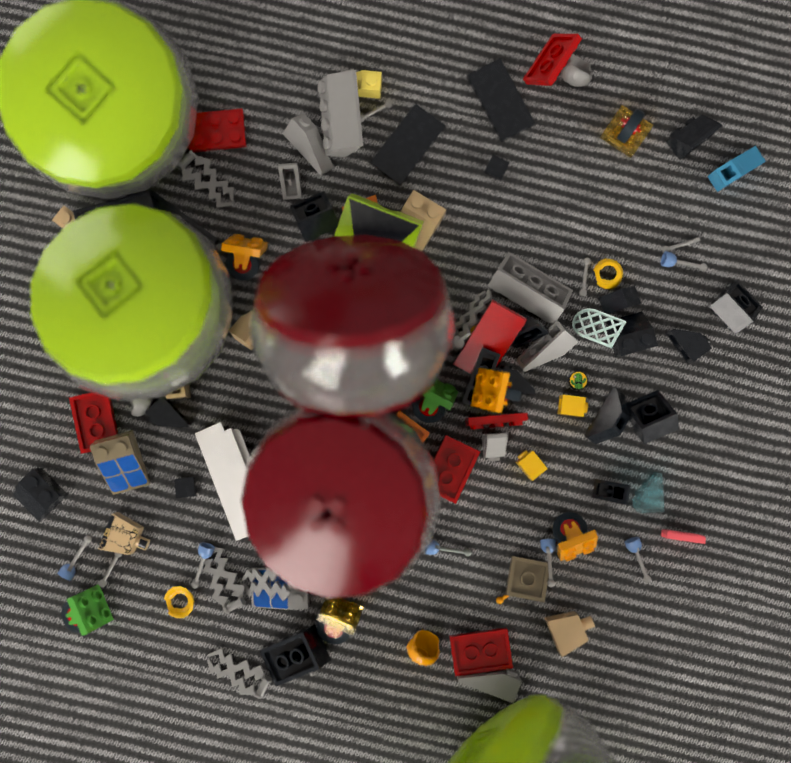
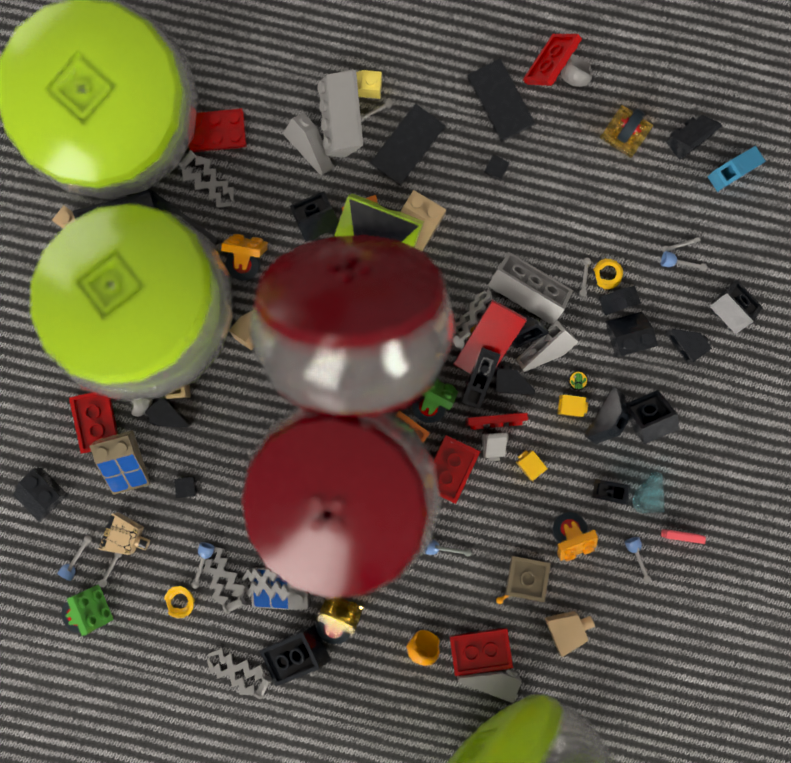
(227, 463): white slope -> none
(290, 181): light grey slope -> none
(493, 390): light orange plate -> none
(549, 546): hinge -> none
(597, 340): light aqua window -> none

